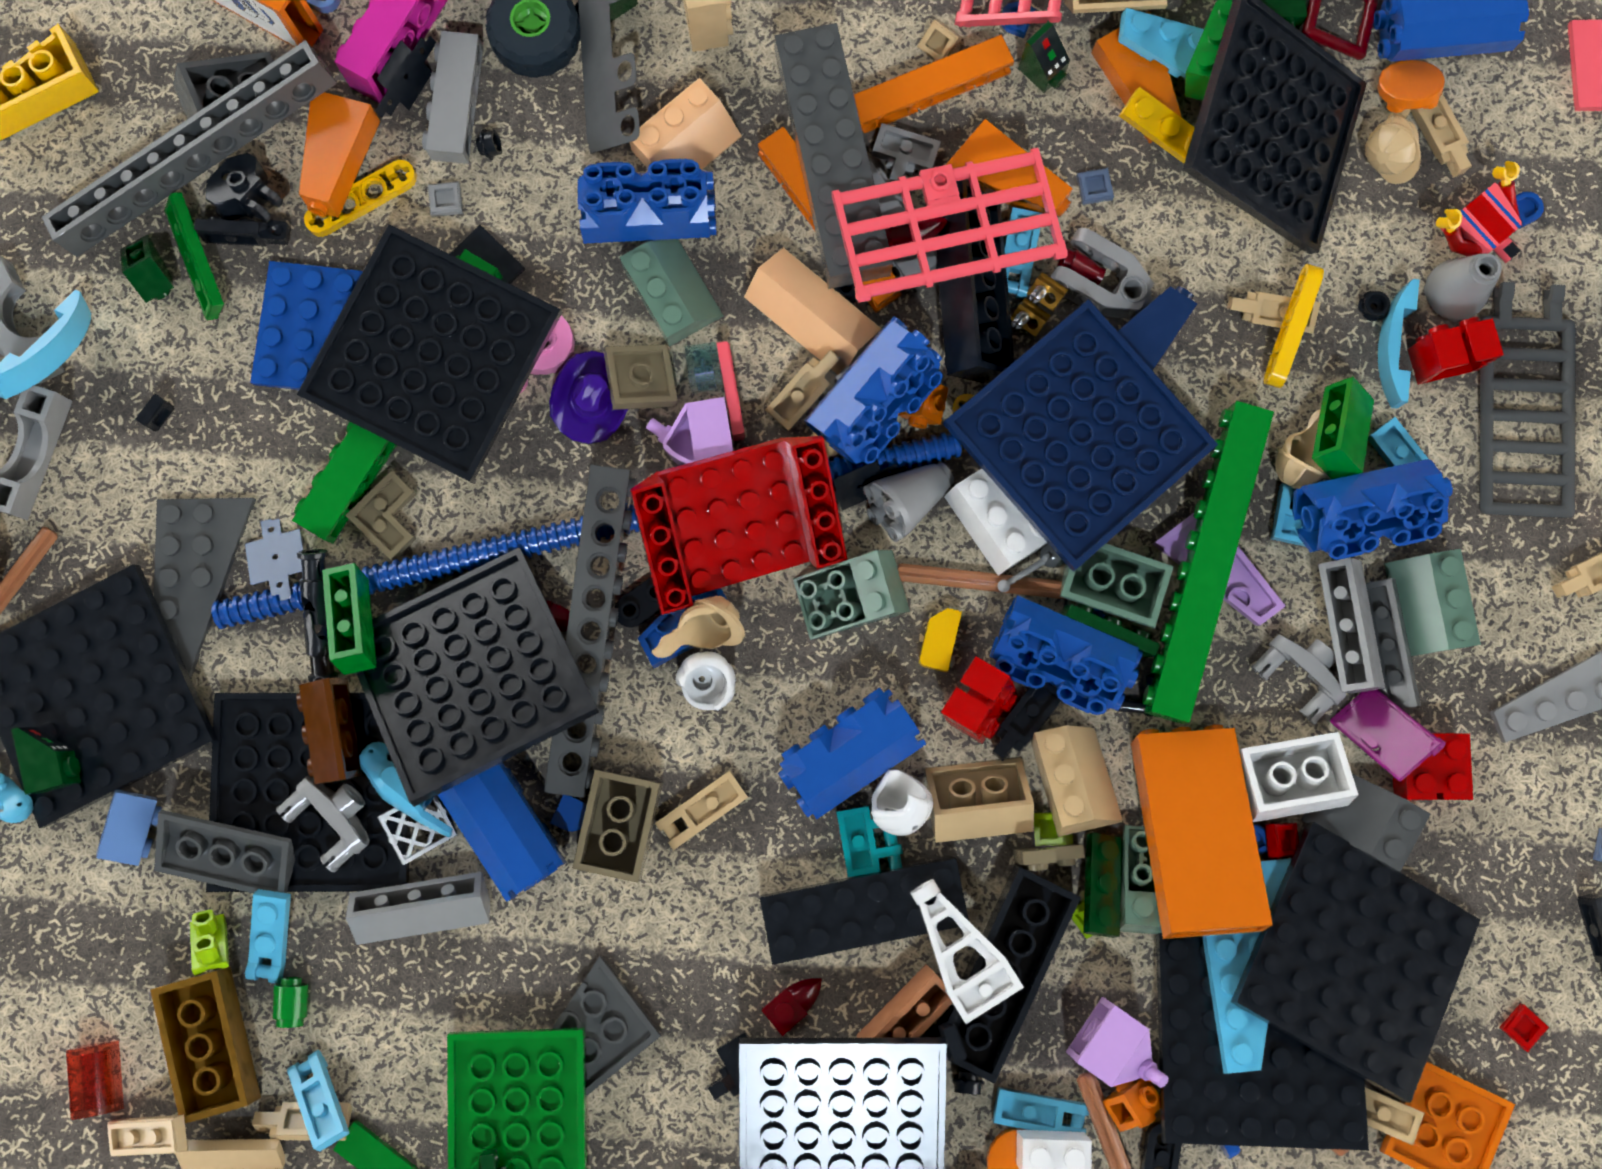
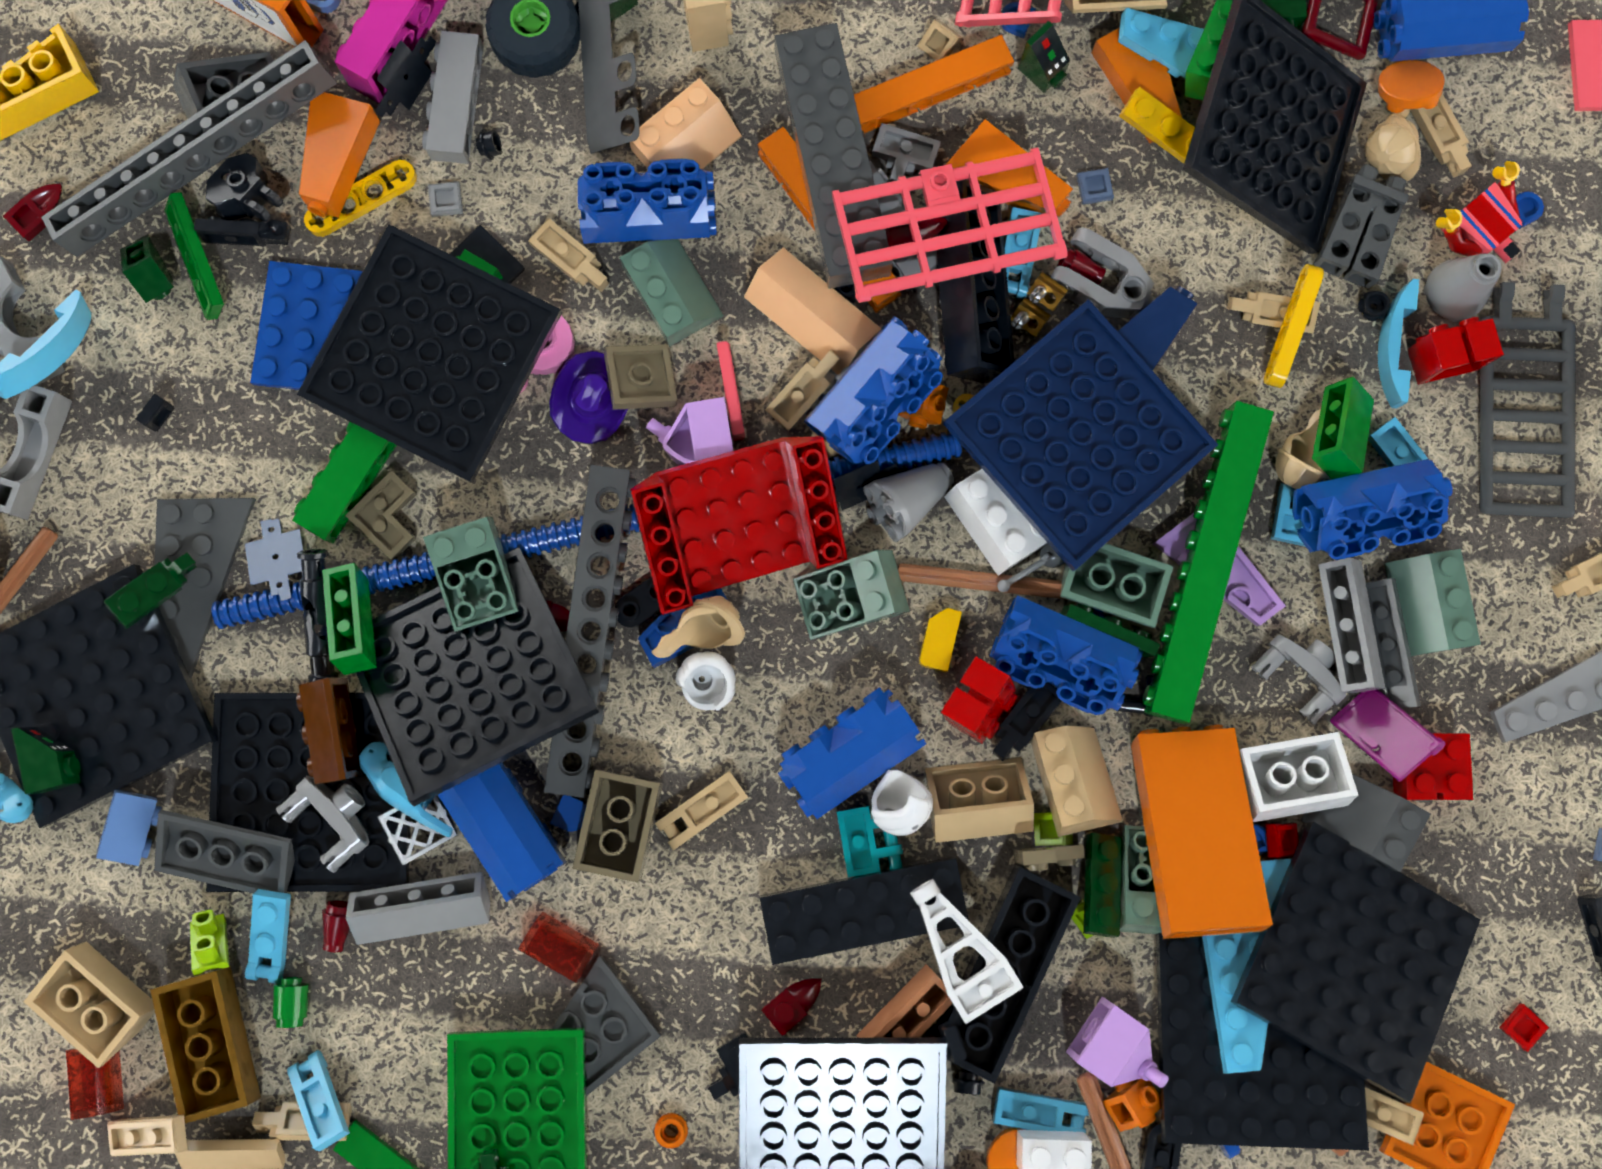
(27, 213): none -> dark red plate
(90, 1003): none -> tan slope
(149, 590): none -> dark green hinge
(335, 925): none -> dark red cone
(472, 573): none -> sand green slope
(558, 947): none -> clear red brick
(568, 255): none -> tan hinge
(671, 1141): none -> orange plate
(703, 368): clear light blue slope -> none
(1363, 228): none -> dark grey hips

